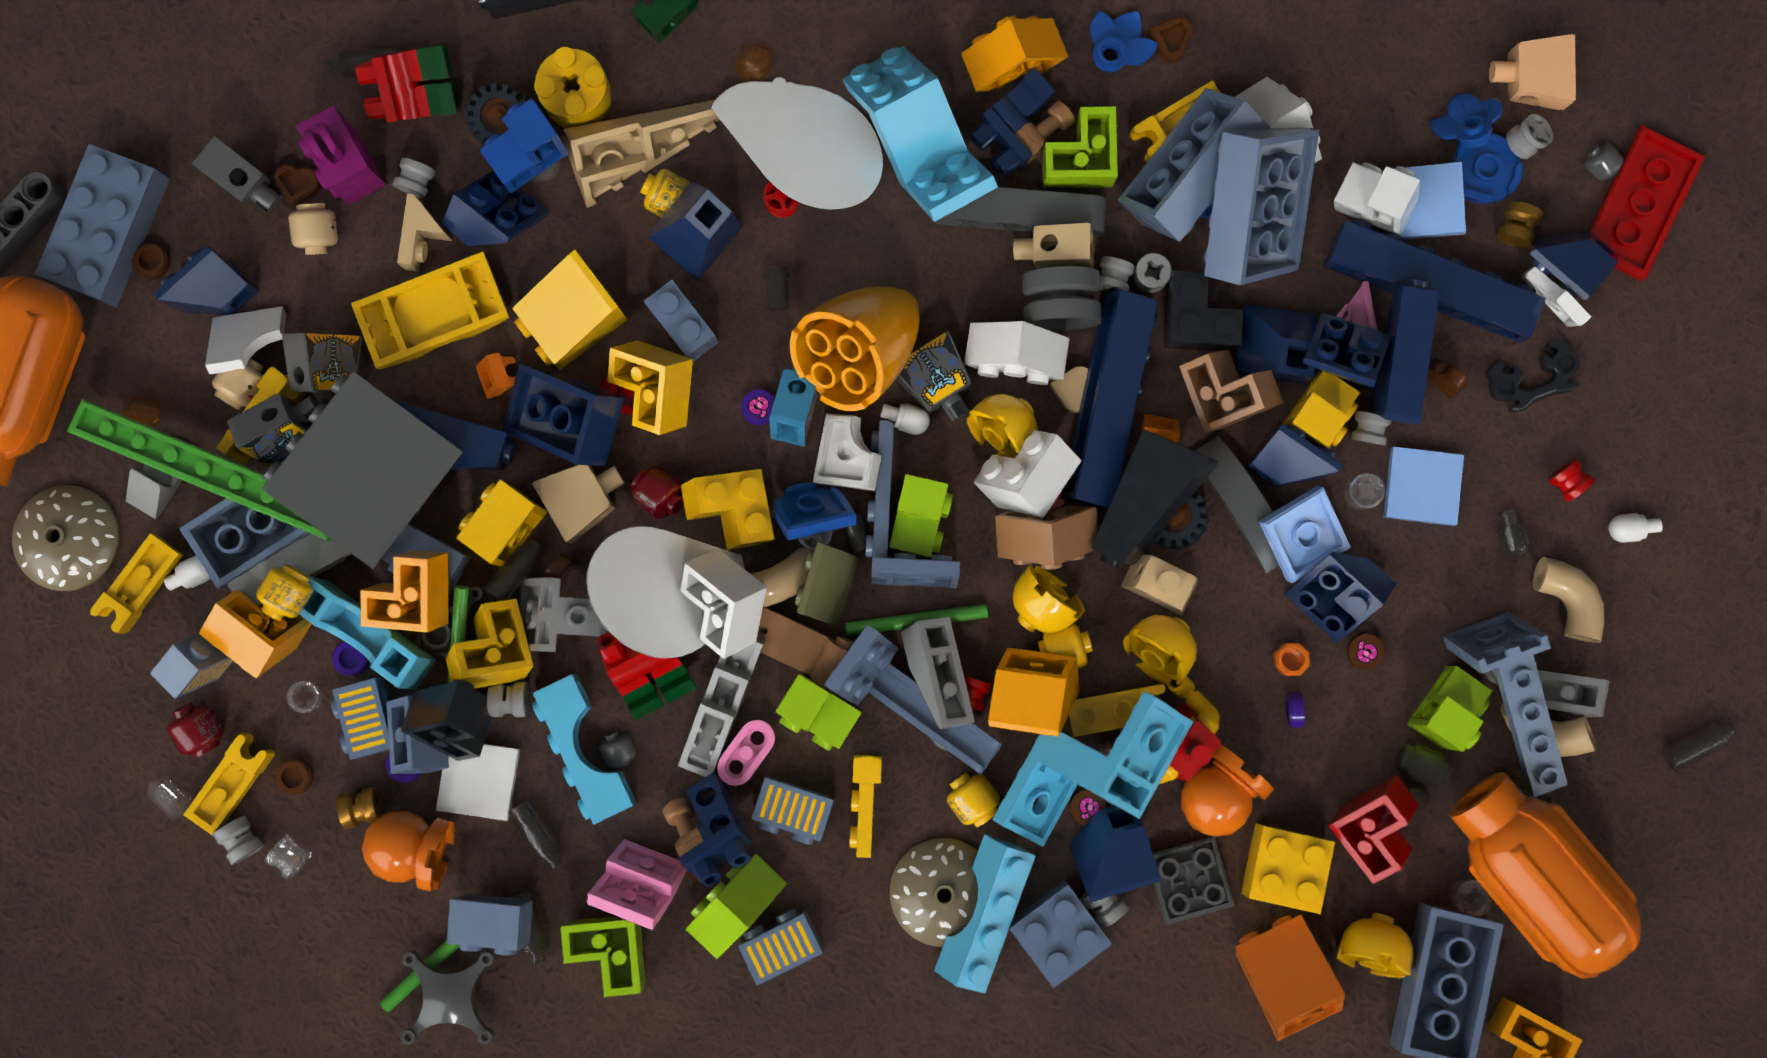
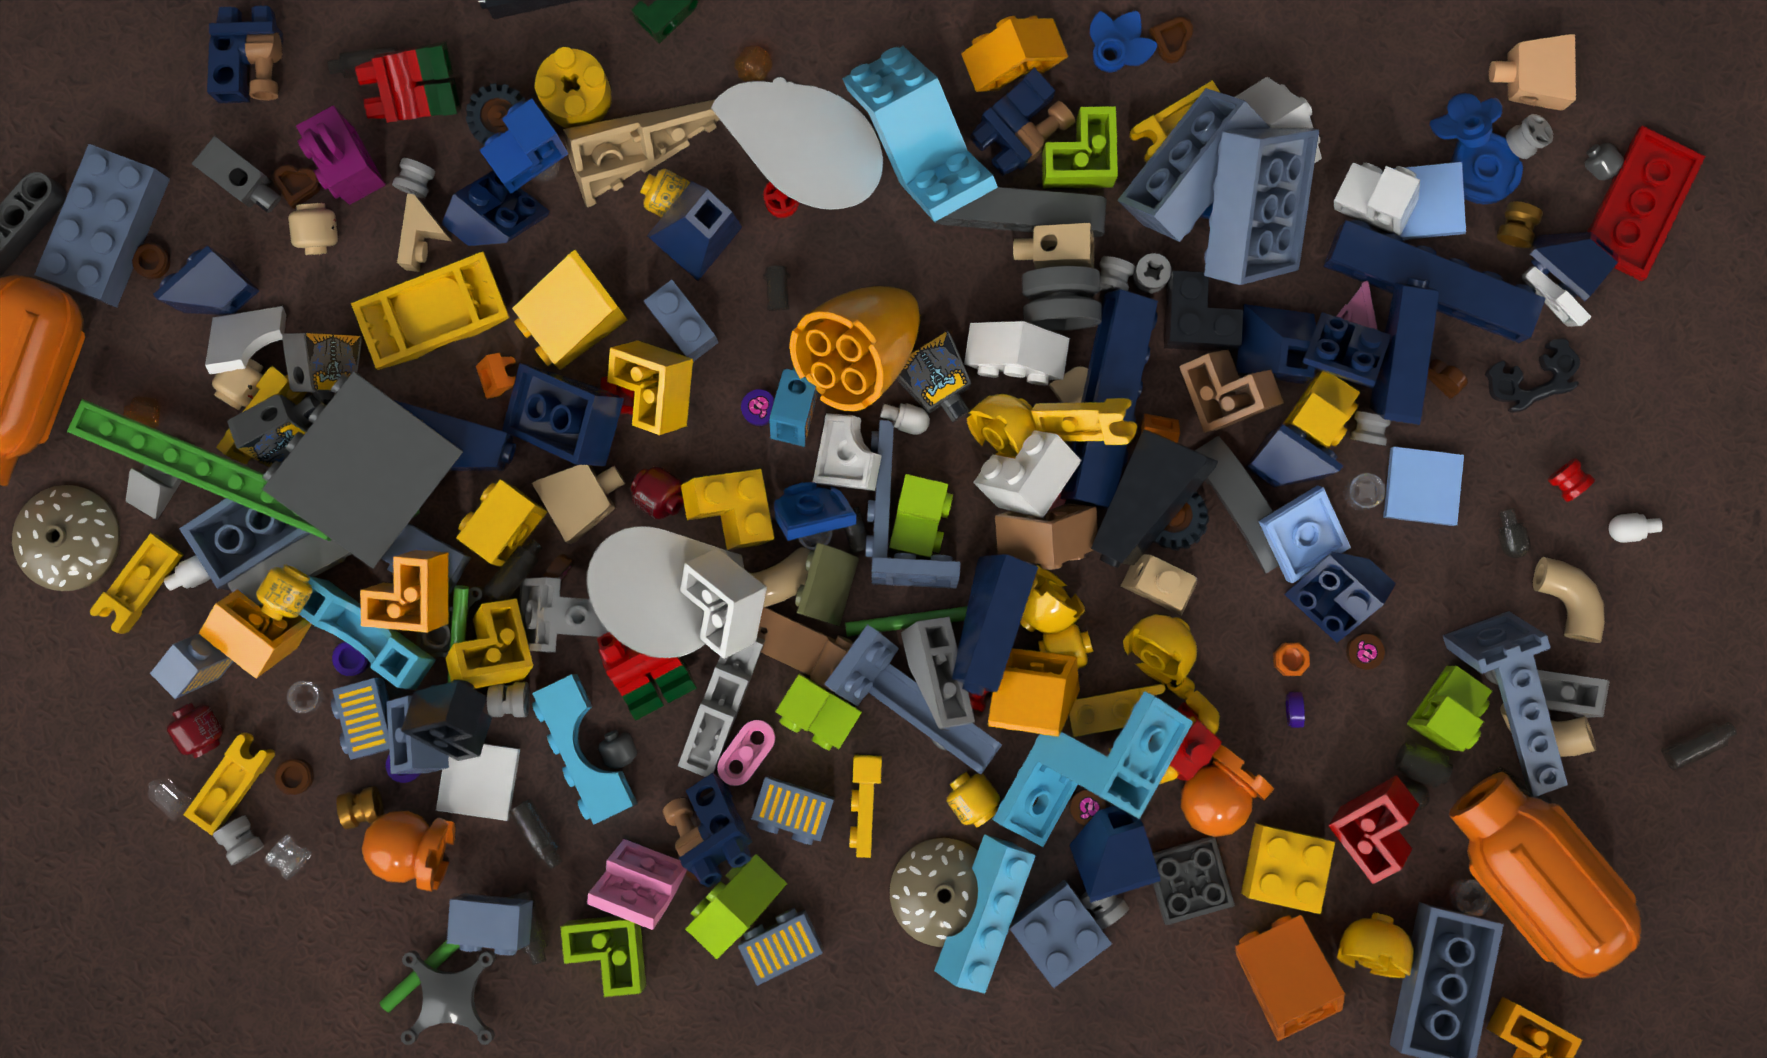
(241, 44): none -> dark blue hips
(992, 621): none -> dark blue slope
(1086, 421): none -> yellow plate

